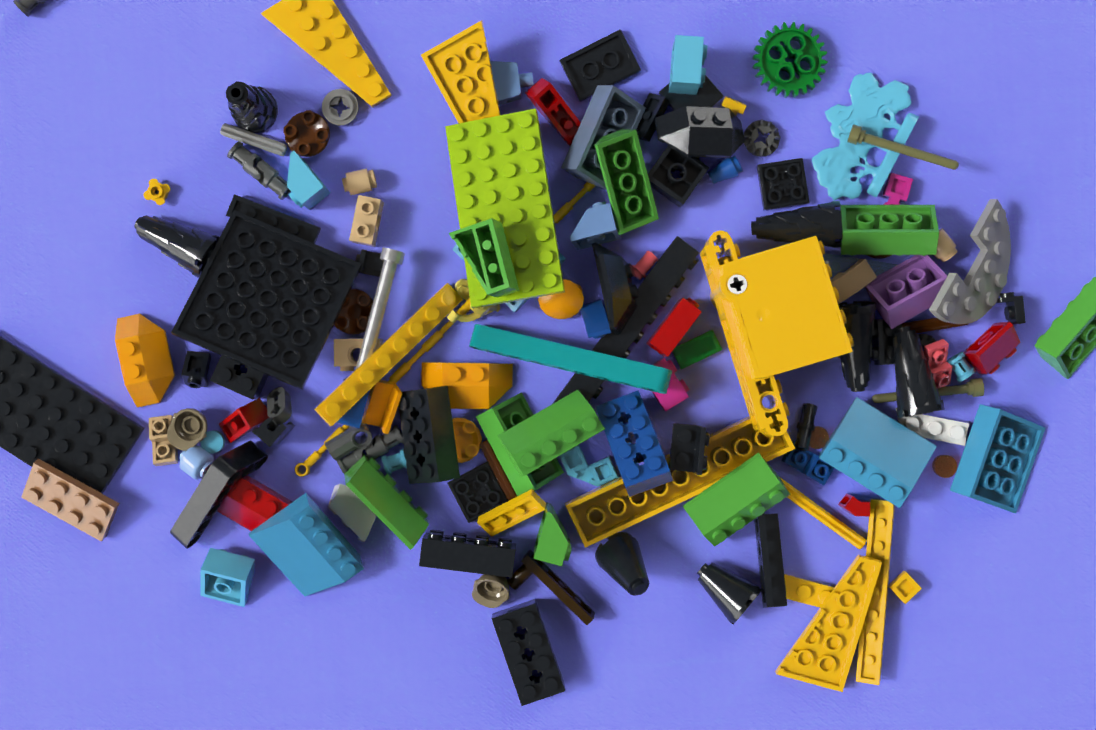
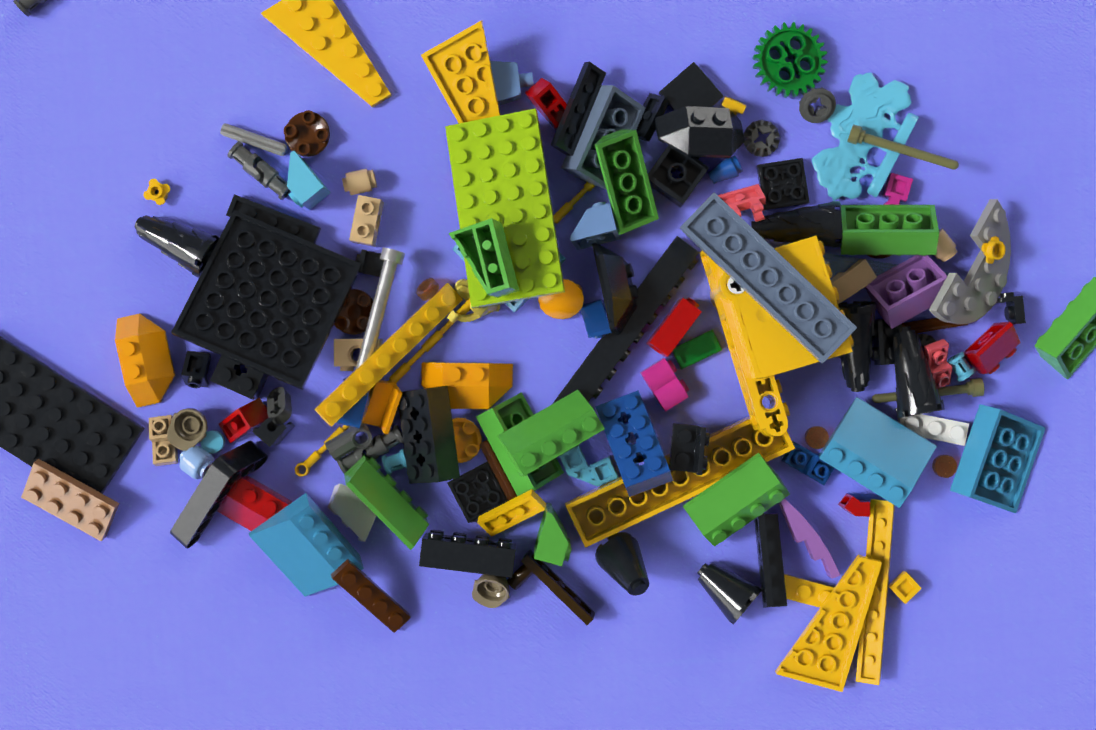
(226, 576): medium azure slope -> none
(251, 106): black cone -> none
(333, 99): light grey gear -> none
(370, 595): none -> reddish brown plate
(427, 289): none -> clear orange tile
(520, 665): black brick -> none
(571, 358): teal beam -> none
(578, 108): none -> black plate
(600, 63): black tile -> none
(644, 265): coral pin -> none
(686, 64): medium azure brick -> none
(746, 198): none -> coral plate
(768, 278): none -> sand blue plate
(803, 531): none -> medium lavender slope
(805, 427): black pin -> none
(821, 112): none -> dark grey gear
(824, 516): yellow axle -> none
(993, 250): none -> yellow plate

